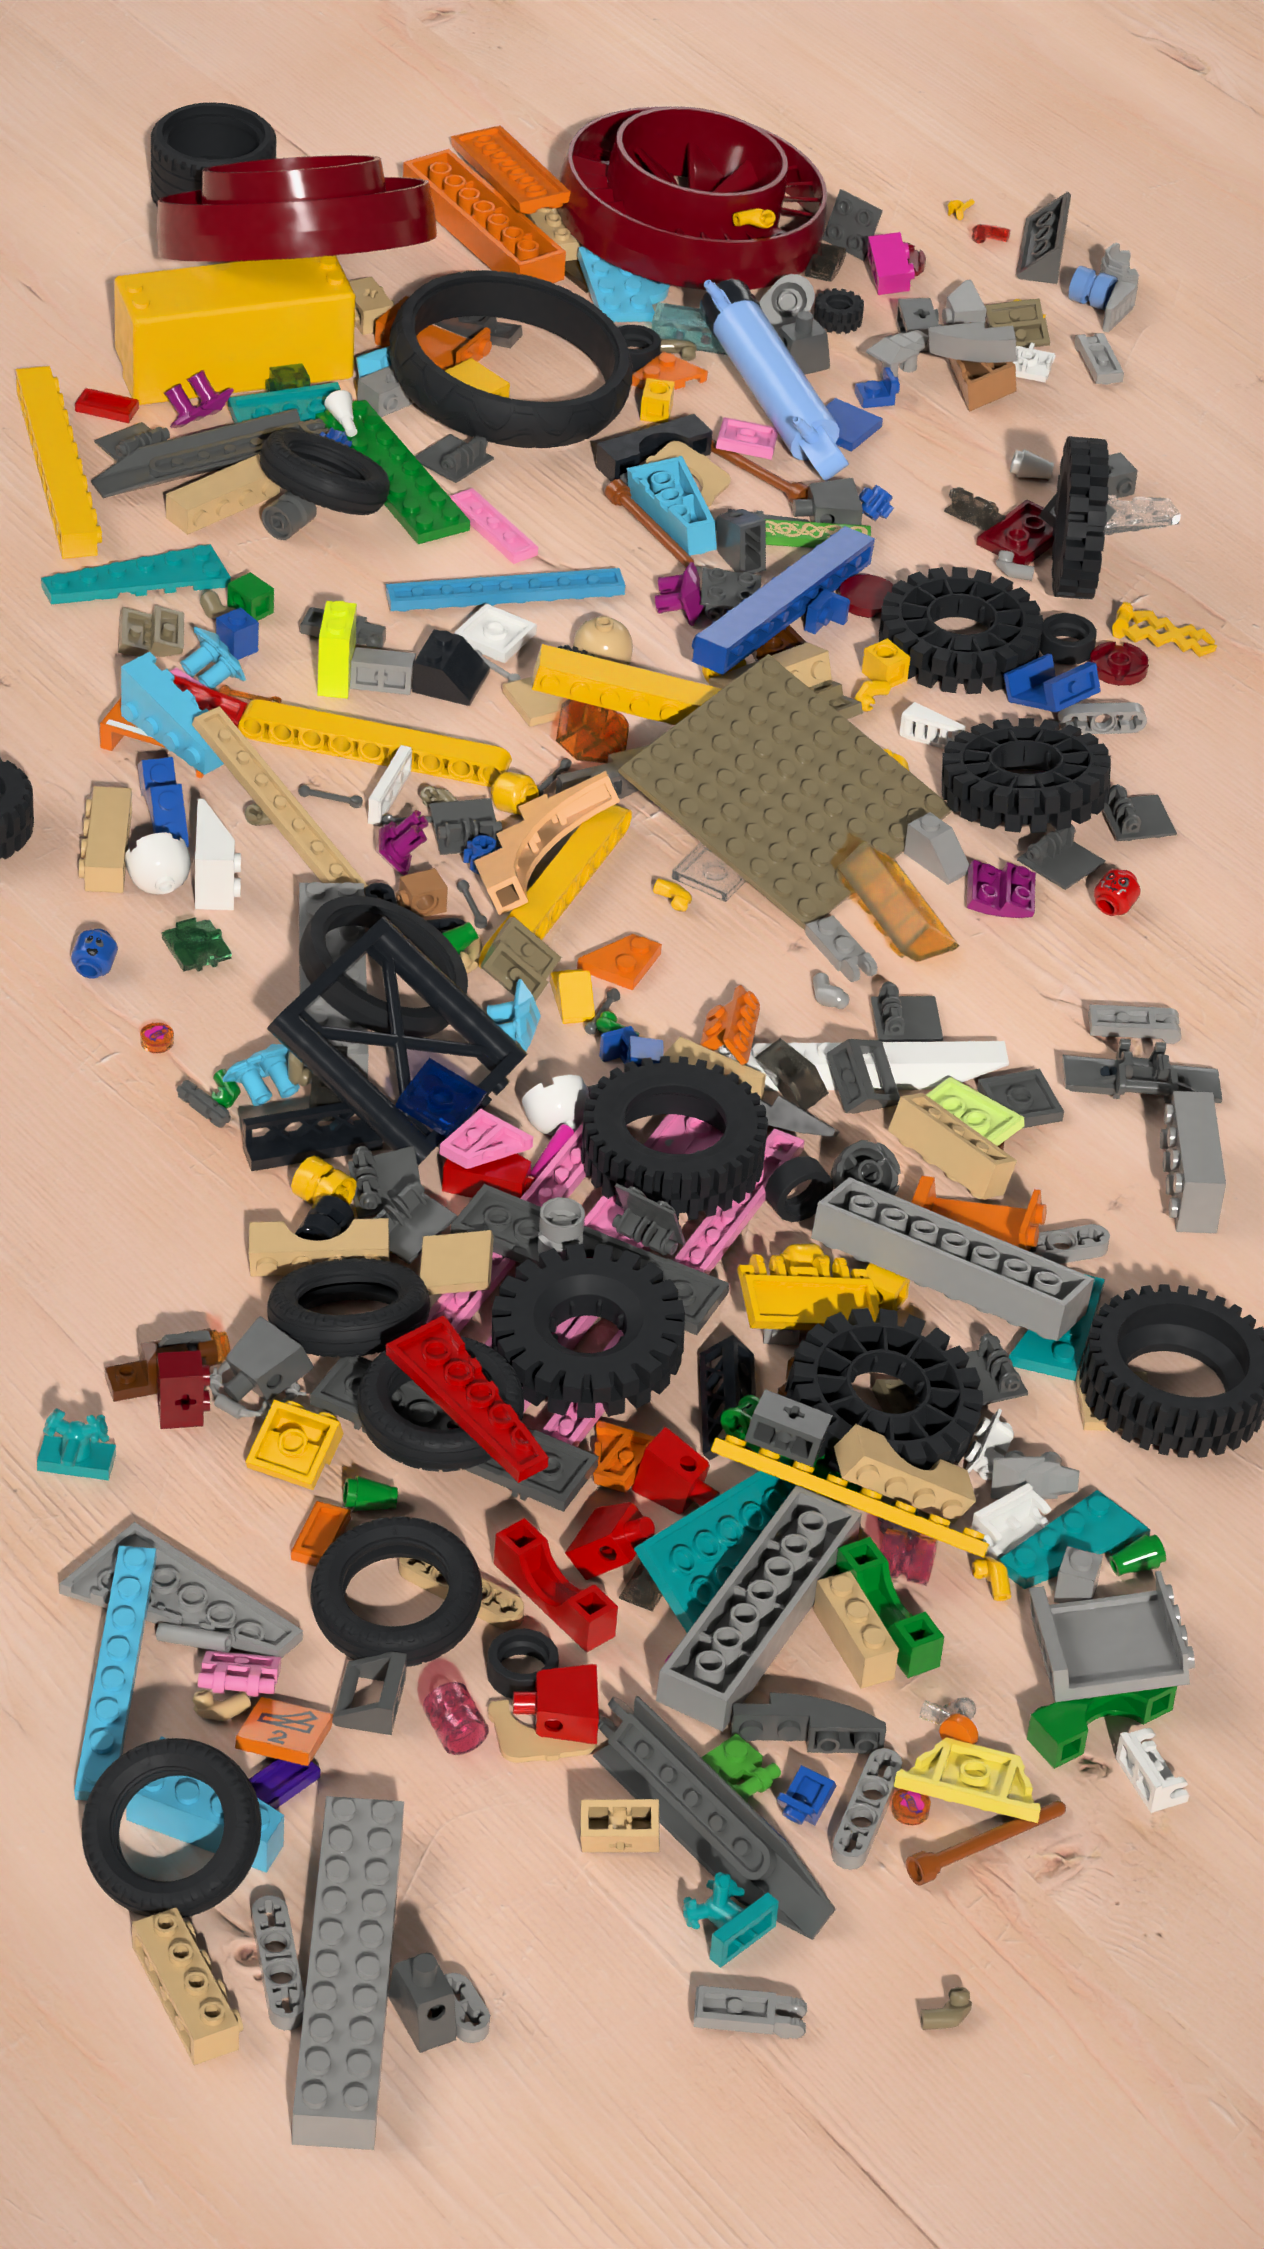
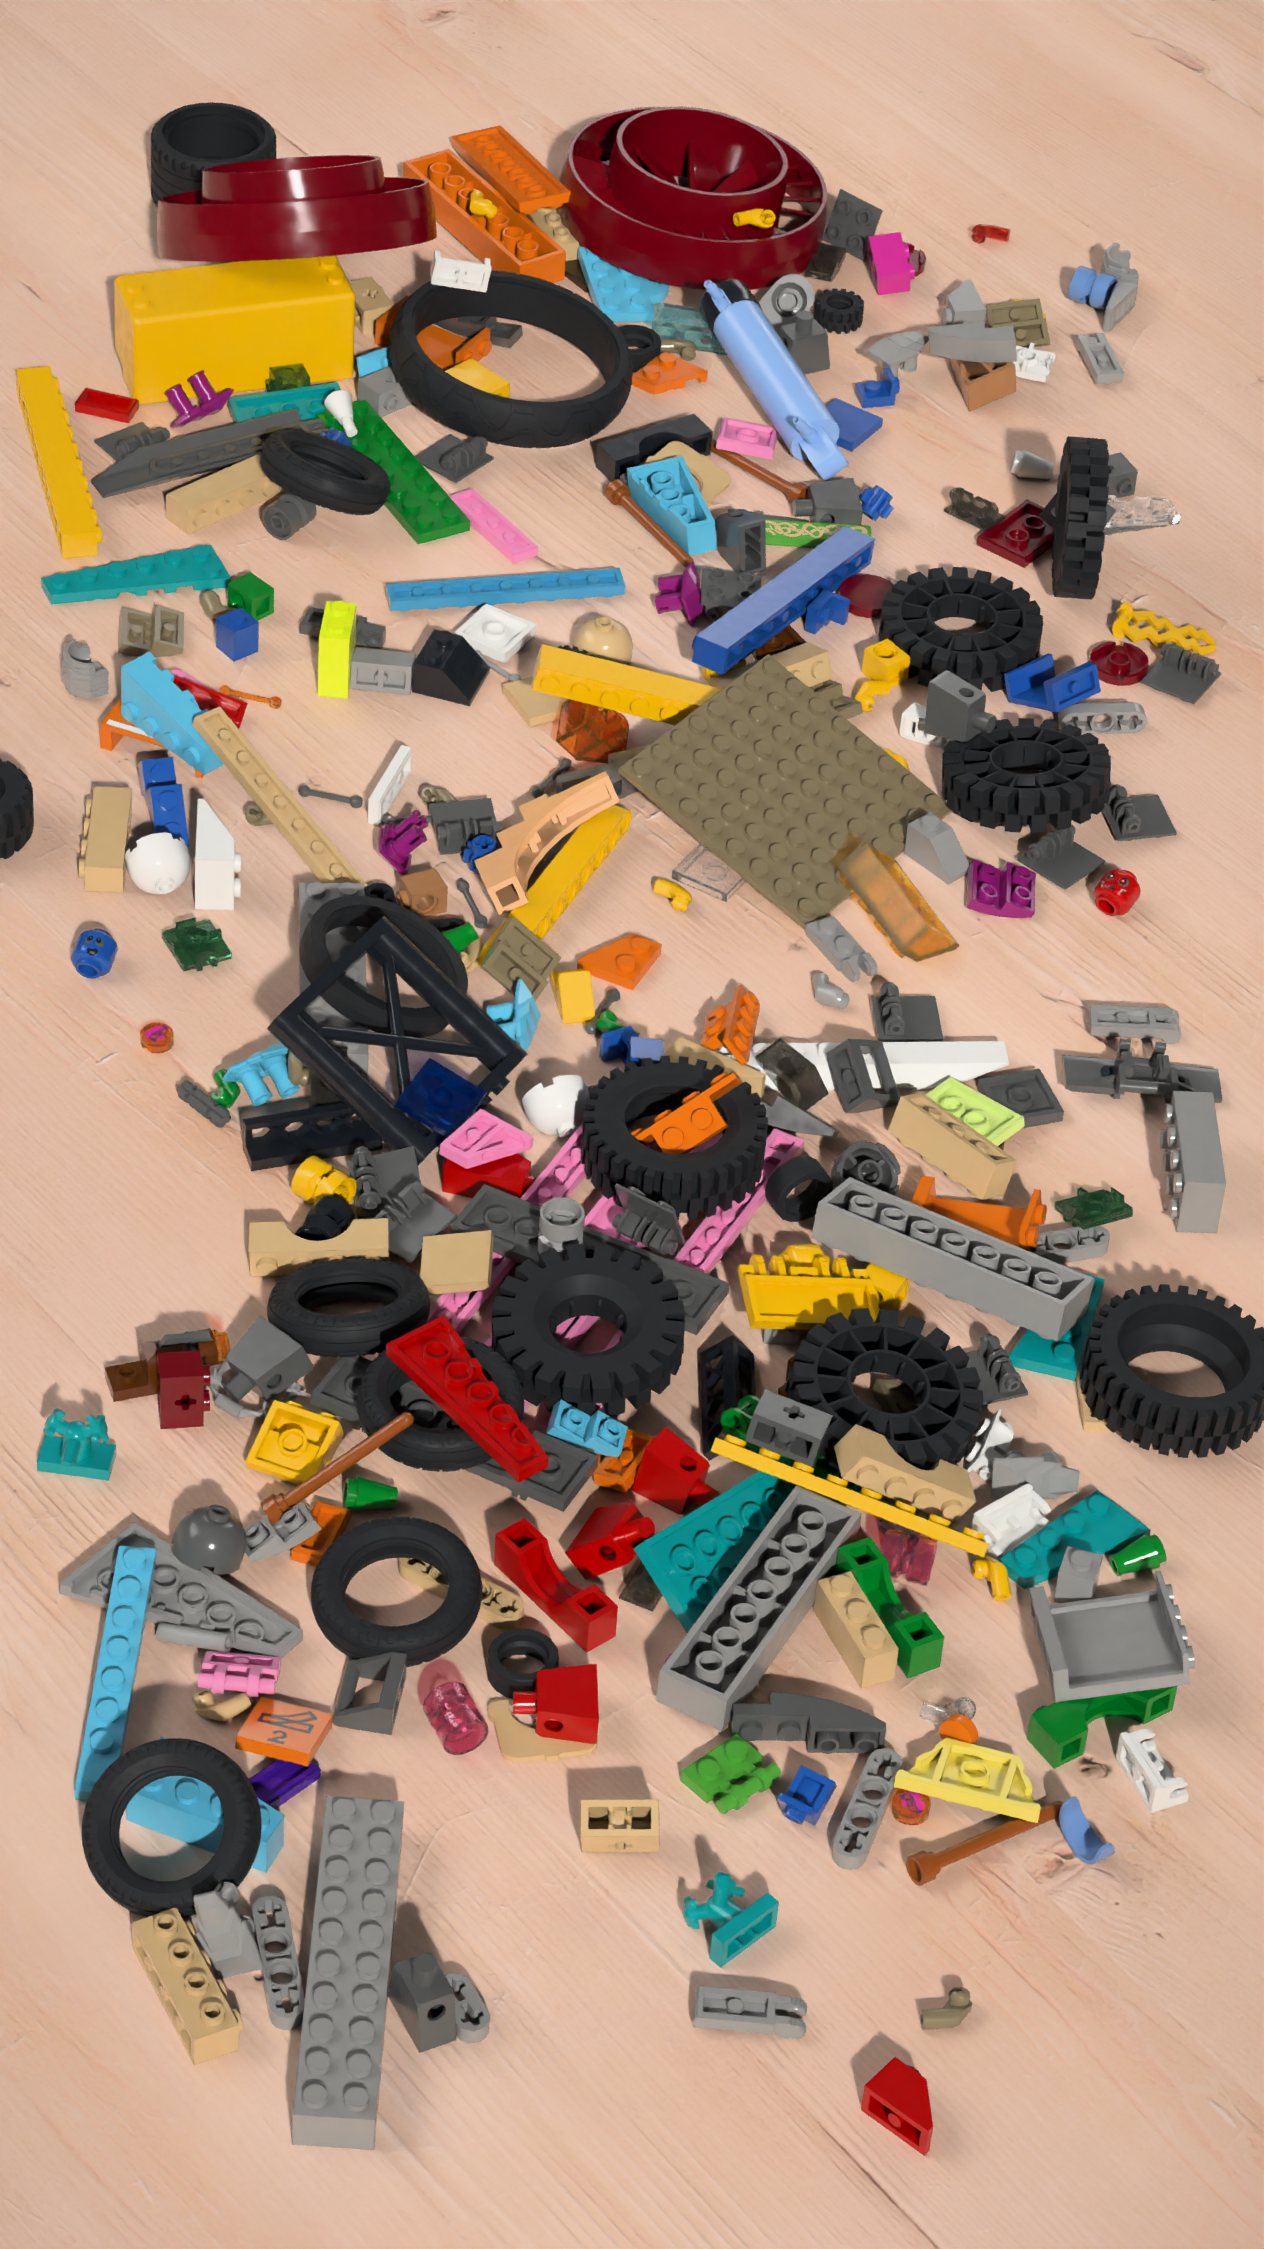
(81, 675): none -> light grey hair
(210, 1539): none -> dark grey cylinder
(214, 651): medium azure connector -> none
(224, 1933): none -> light grey connector
(270, 1539): none -> light grey slope
(278, 1505): none -> dark orange piece
(373, 742): yellow beam -> none
(460, 273): none -> white hinge
(481, 206): none -> yellow arm
(513, 791): yellow head -> none
(556, 1143): dark pink piece -> none
(591, 1433): none -> medium azure slope
(657, 400): yellow brick -> none
(692, 1122): none -> orange bracket
(709, 1816): dark grey hinge -> none
(901, 2103): none -> red slope
(916, 315): dark grey brick -> none
(956, 709): none -> dark grey torso
(959, 207): yellow hand -> none
(1011, 569): light grey arm -> none
(1044, 242): dark grey slope -> none
(1071, 626): black tyre -> none
(1080, 1834): none -> medium blue helmet
(1094, 1208): none -> clear green piece
(1182, 675): none -> dark grey hinge

